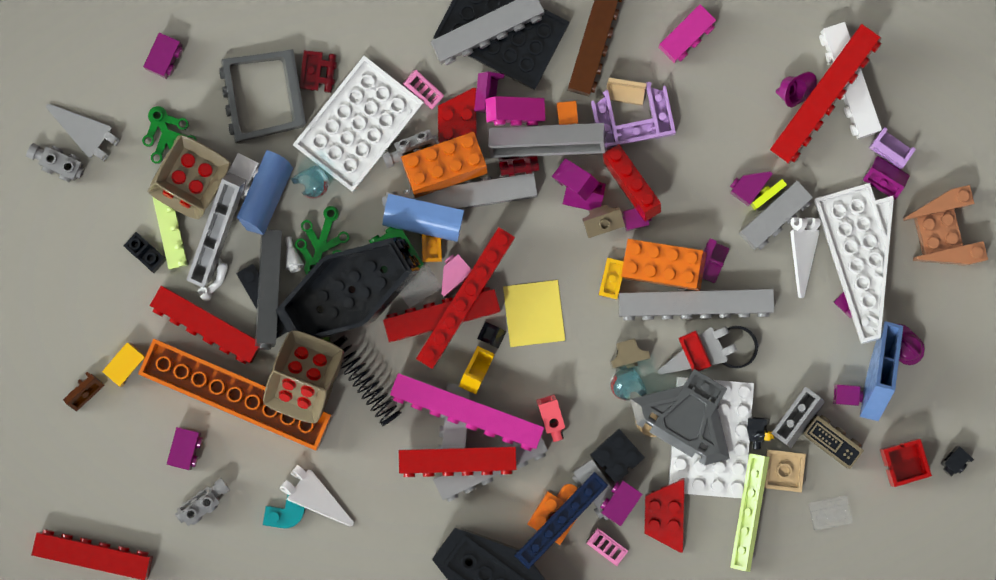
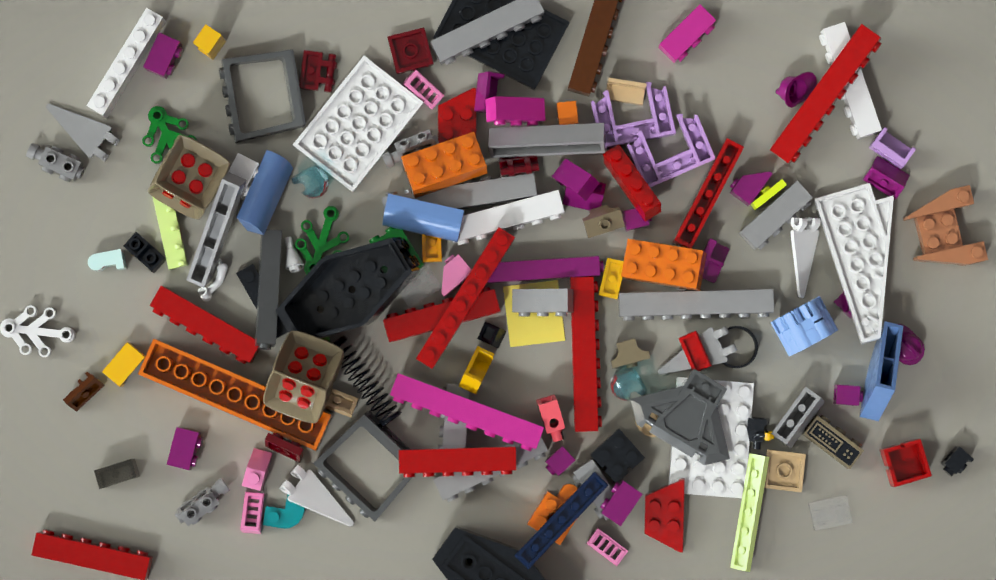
(33, 330): none -> white plant
(100, 261): none -> light aqua leg
(116, 473): none -> clear smoke panel
(126, 63): none -> white brick
(209, 42): none -> yellow panel
(250, 529): none -> bright pink slope
(257, 469): none -> bright pink slope
(291, 450): none -> dark red plate
(342, 403): none -> tan plate
(388, 440): none -> dark grey windscreen
(410, 50): none -> dark red plate
(511, 215): none -> white brick
(542, 301): none -> light grey brick
(547, 269): none -> magenta brick
(559, 461): none -> magenta brick
(584, 355): none -> red brick
(697, 154): none -> lavender wedge
(708, 194): none -> red brick
(804, 326): none -> light blue piece

